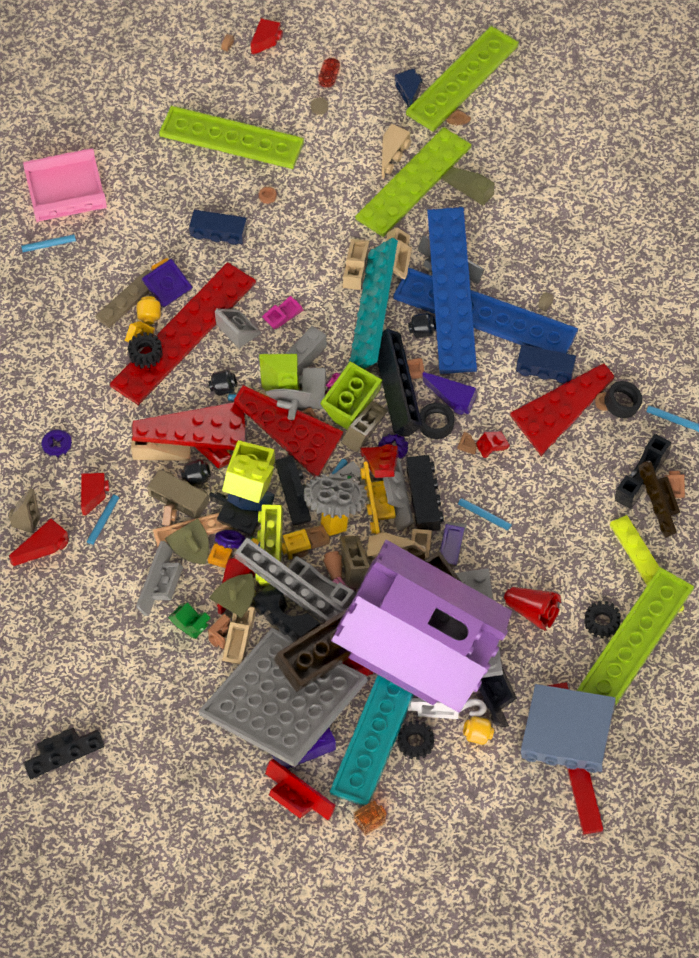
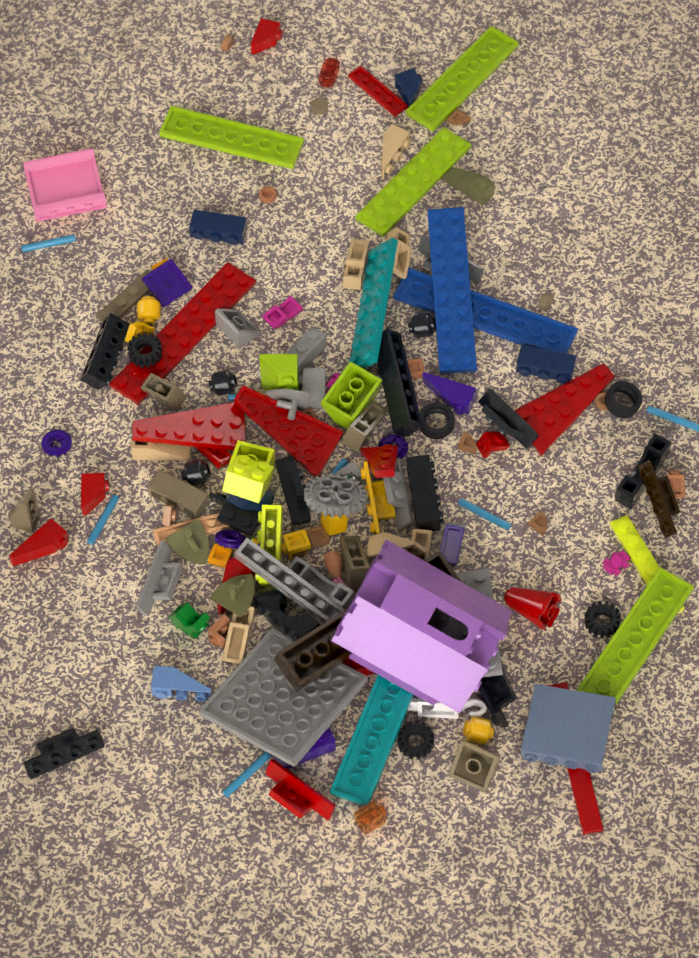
(105, 351): none -> black brick
(164, 392): none -> dark tan slope
(169, 679): none -> medium blue slope
(246, 774): none -> dark azure bar
(377, 91): none -> red tile
(474, 765): none -> dark tan slope
(506, 419): none -> black bracket
(539, 523): none -> medium nougat tile
(617, 561): none -> dark pink piece

